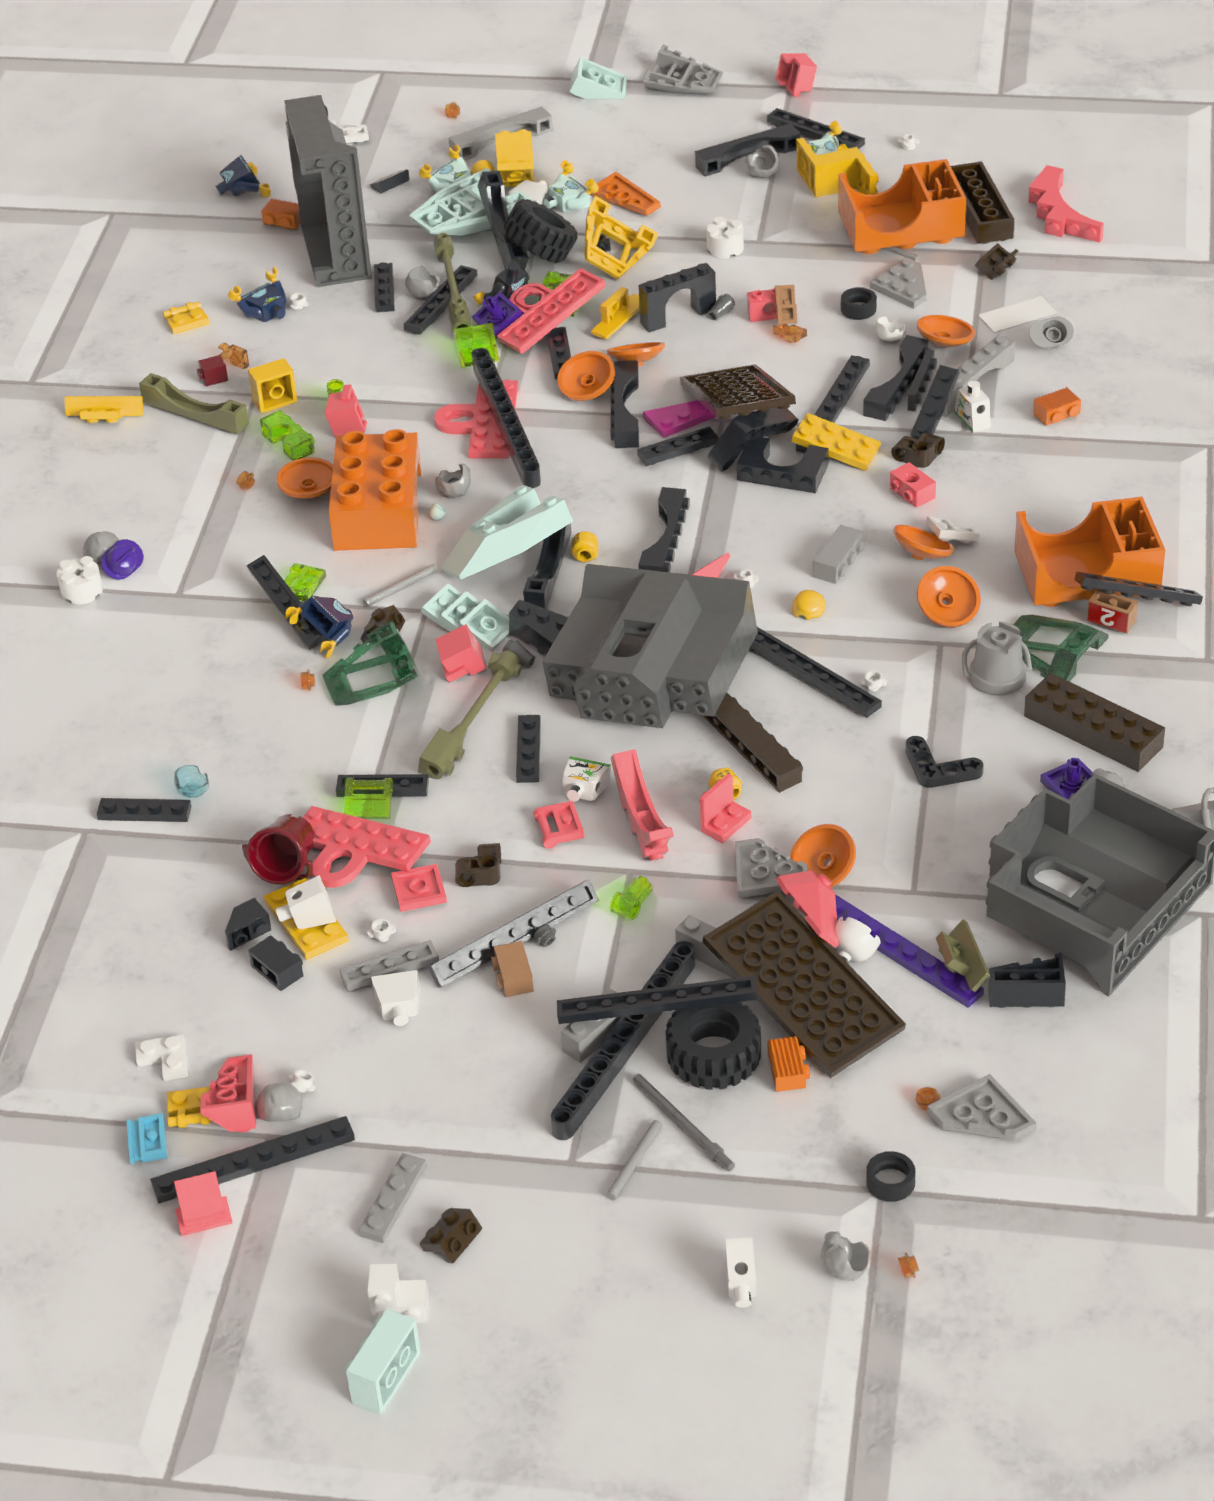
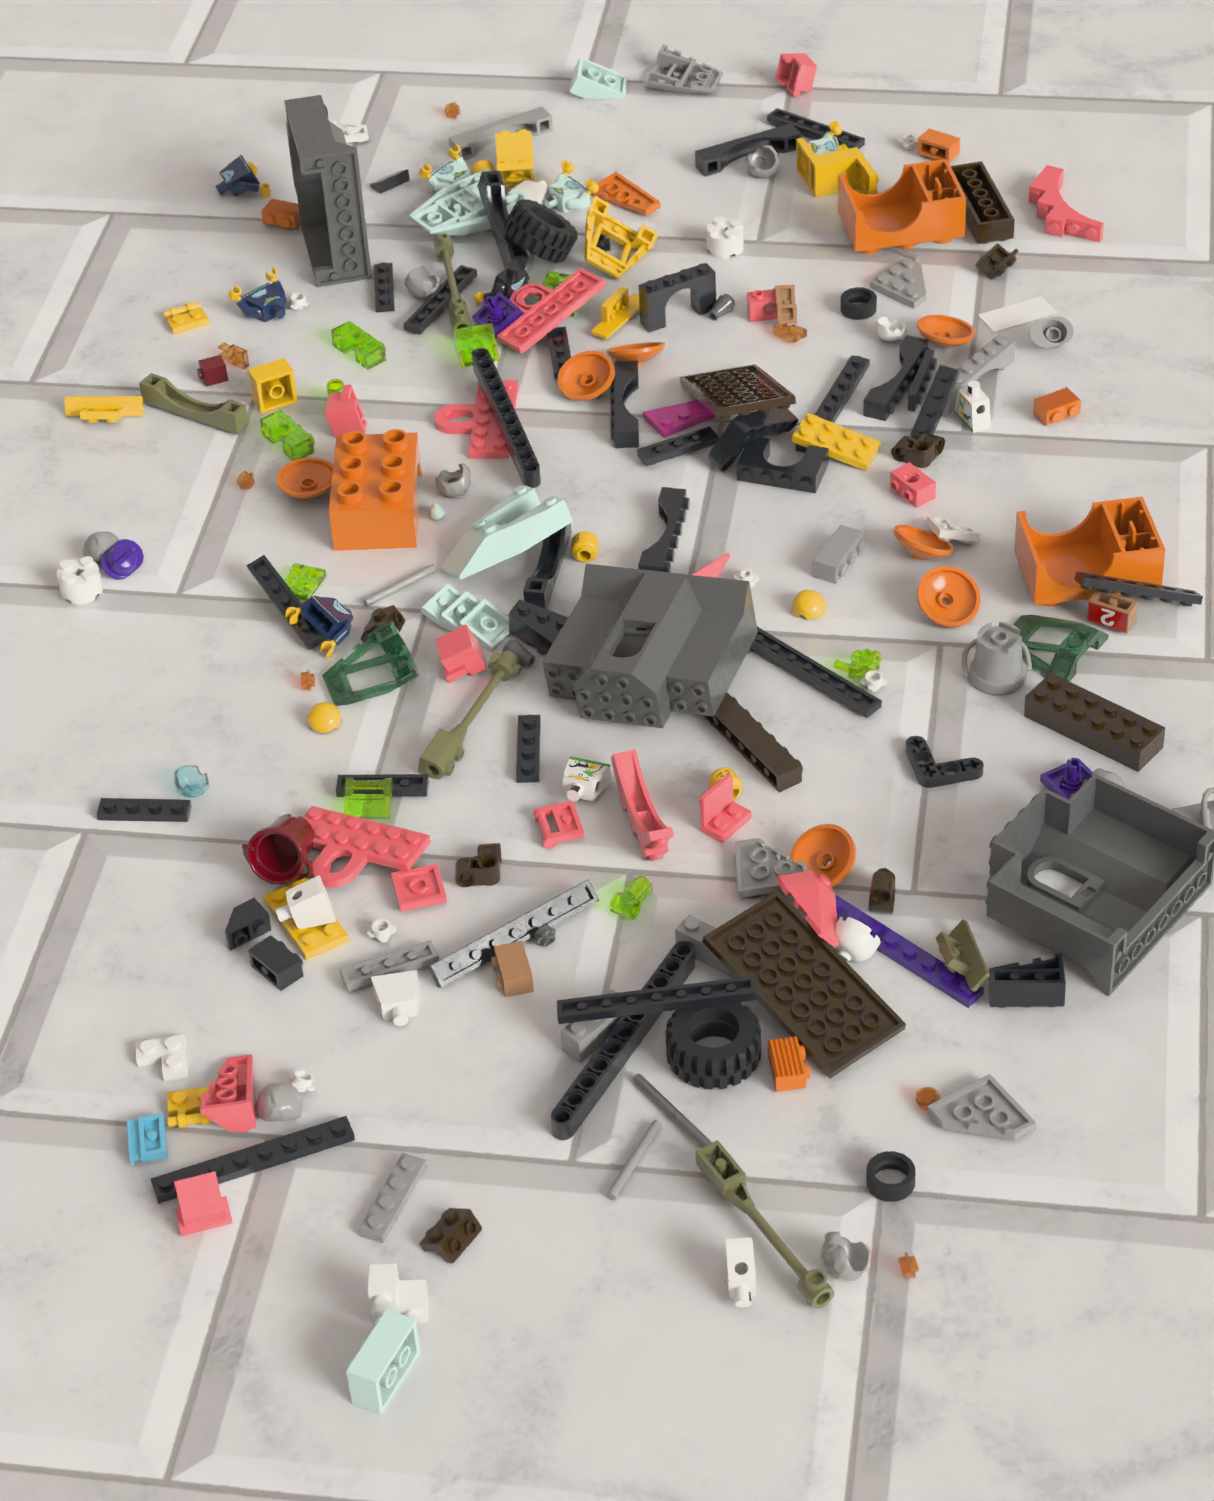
(324, 717): none -> yellow hair
(368, 350): none -> clear neon green arch
(731, 1184): none -> olive bar
(862, 663): none -> clear neon green piece
(882, 892): none -> dark brown piece
(938, 145): none -> orange brick

